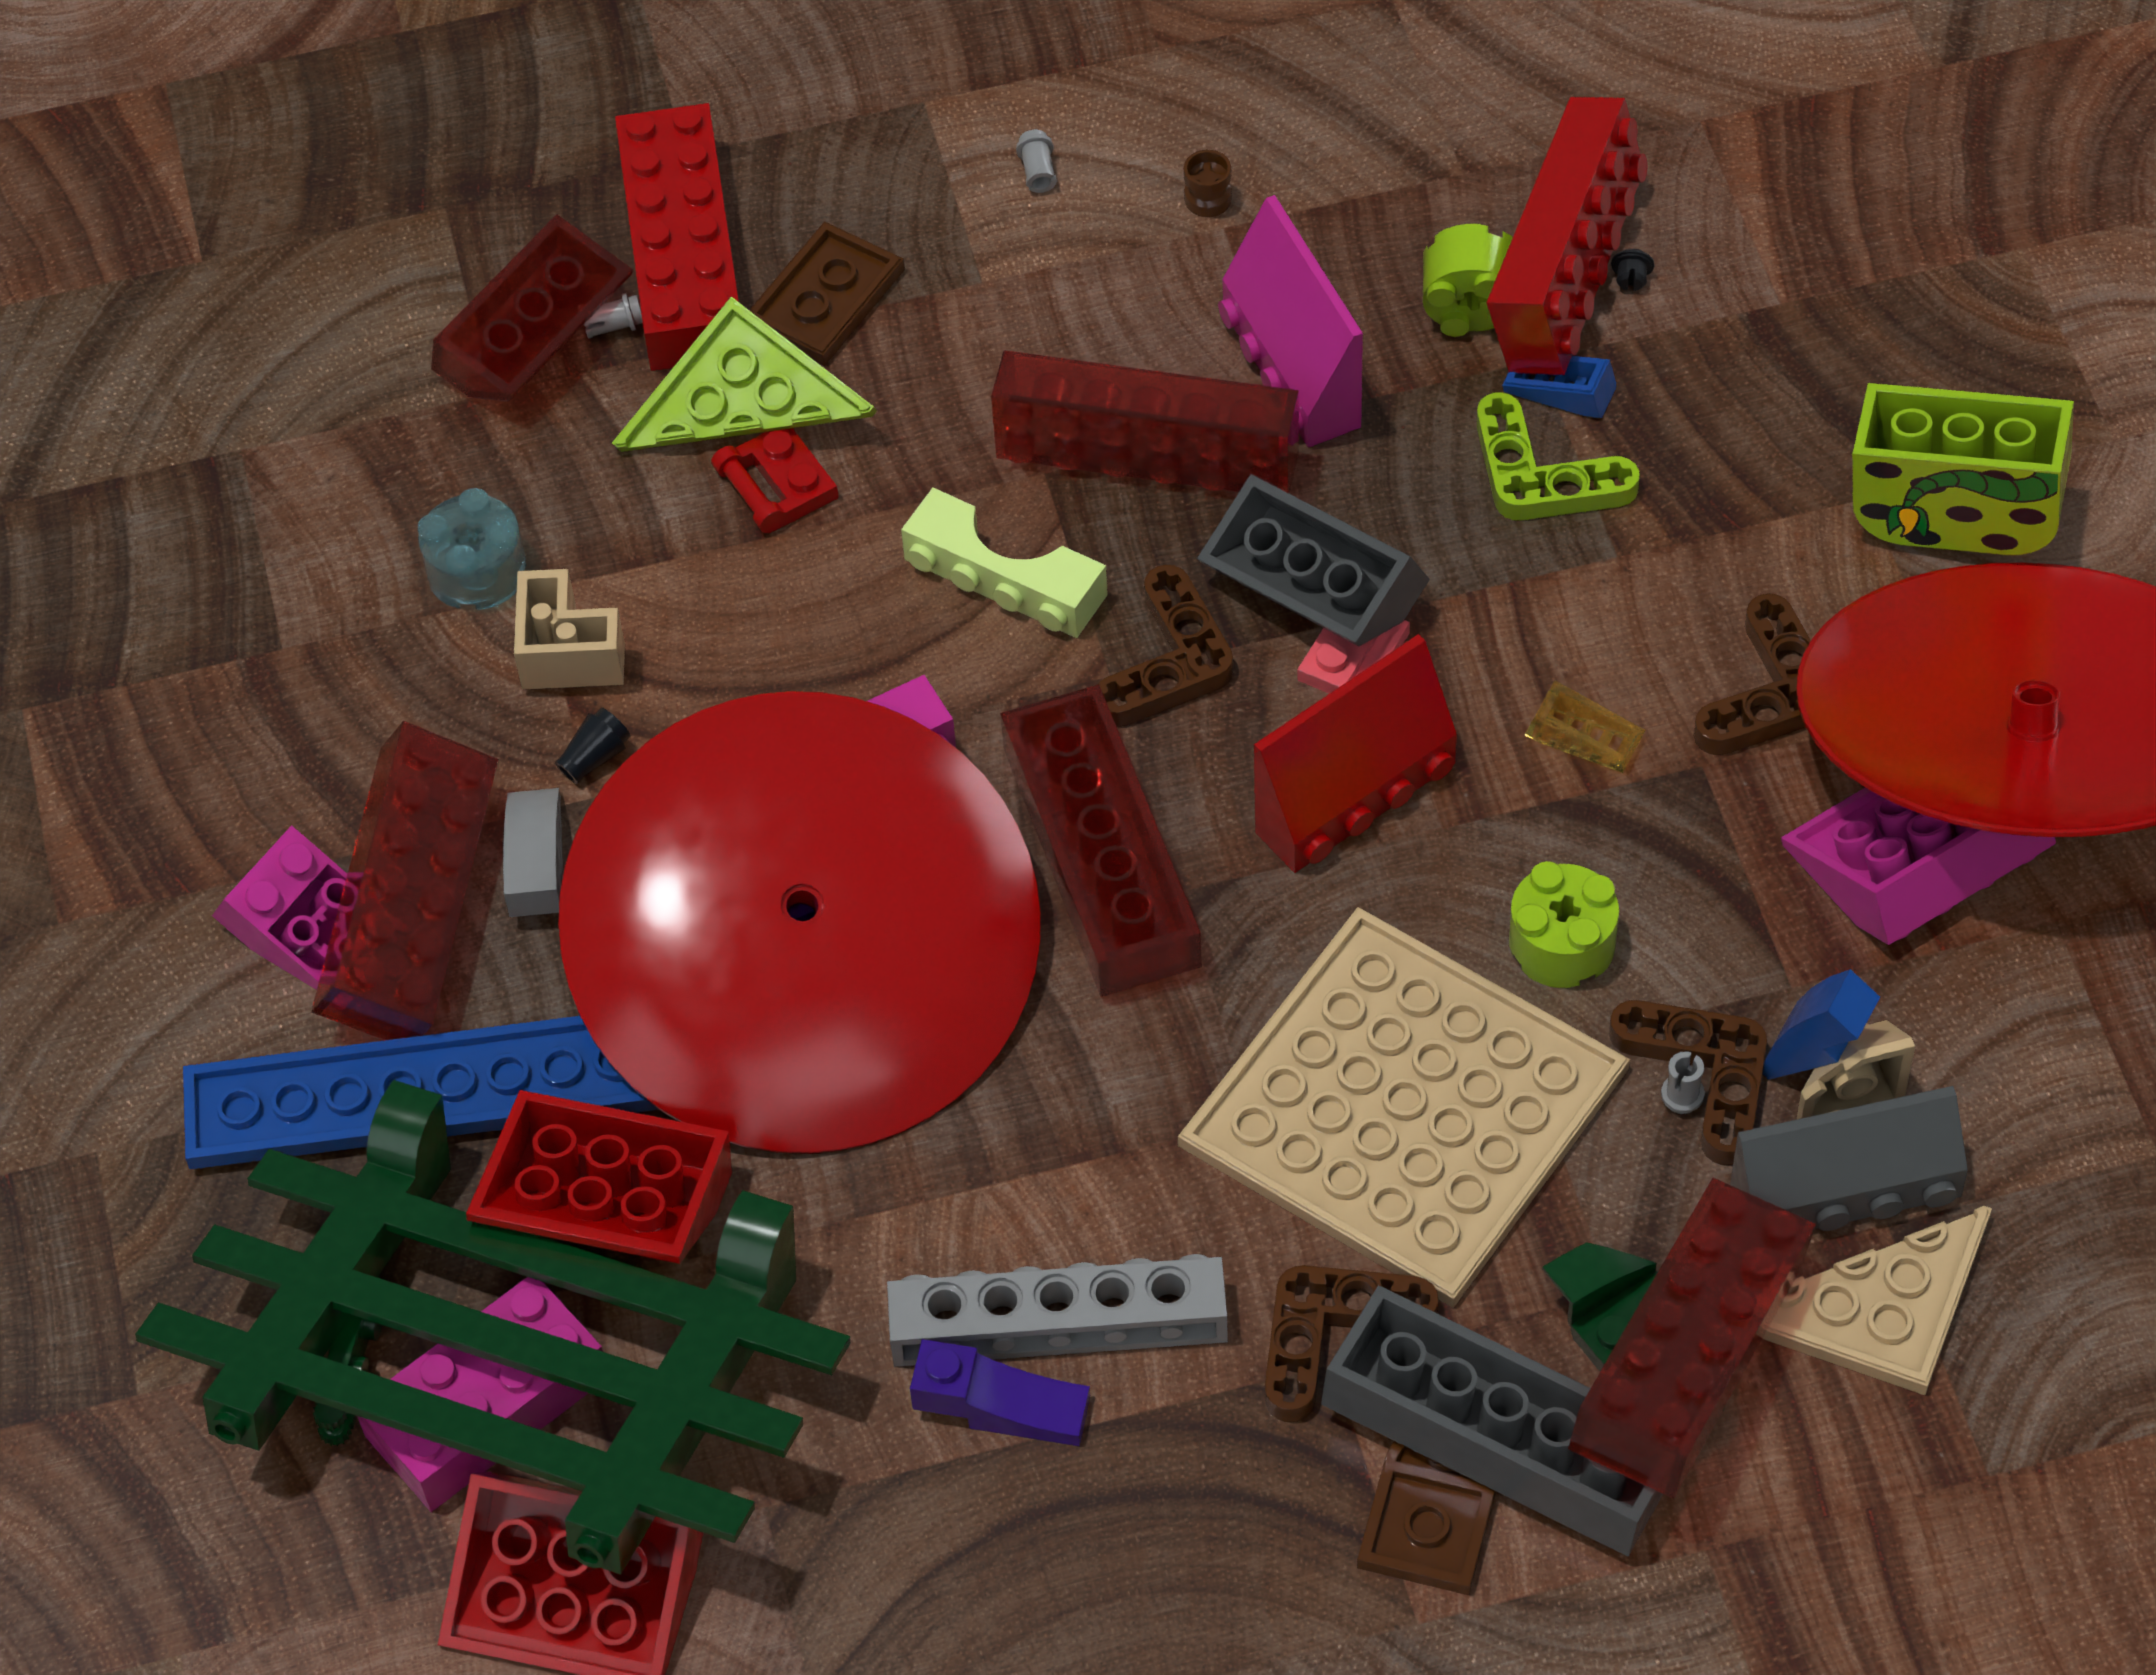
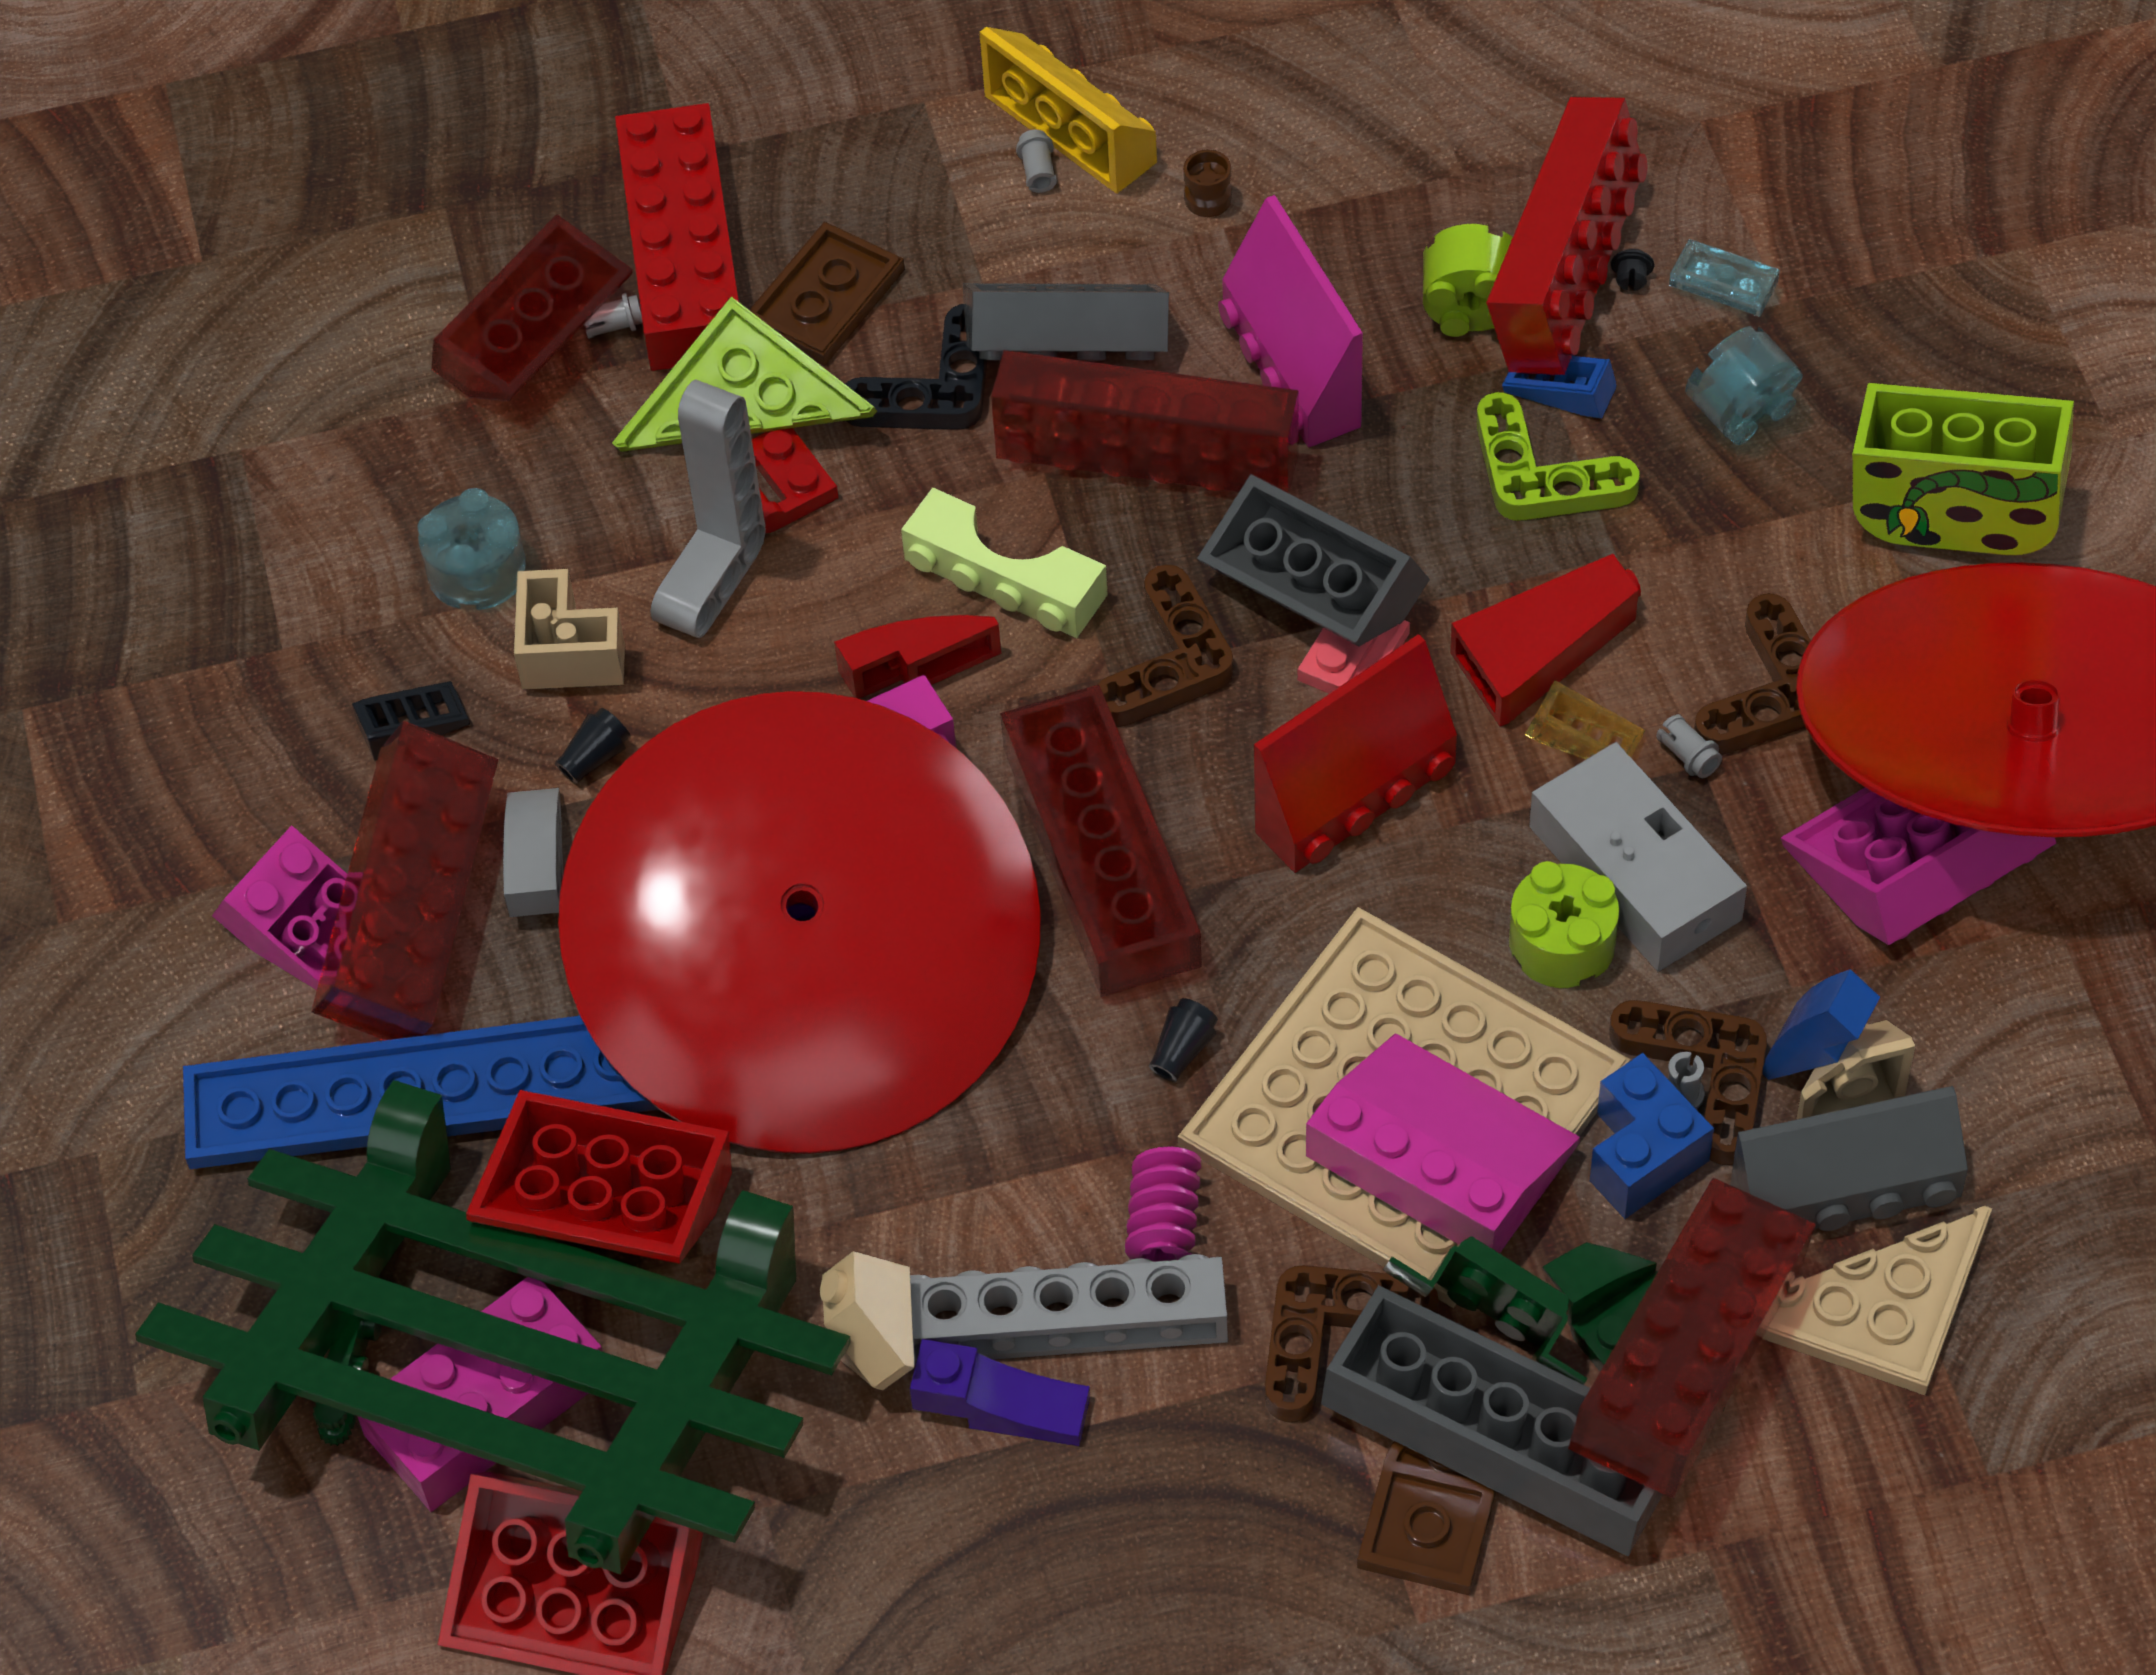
(388, 707): none -> black slope
(725, 508): none -> light grey beam
(872, 1306): none -> tan slope
(915, 648): none -> red slope
(949, 388): none -> black beam
(1066, 318): none -> dark grey slope
(1071, 111): none -> yellow slope
(1163, 1204): none -> dark pink piece
(1183, 1037): none -> black cone
(1437, 1143): none -> dark pink slope
(1502, 1290): none -> dark green piece
(1543, 634): none -> red slope
(1655, 1137): none -> blue brick
(1664, 873): none -> light grey brick
(1699, 755): none -> light grey pin
(1724, 277): none -> clear light blue plate
(1745, 384): none -> clear light blue brick

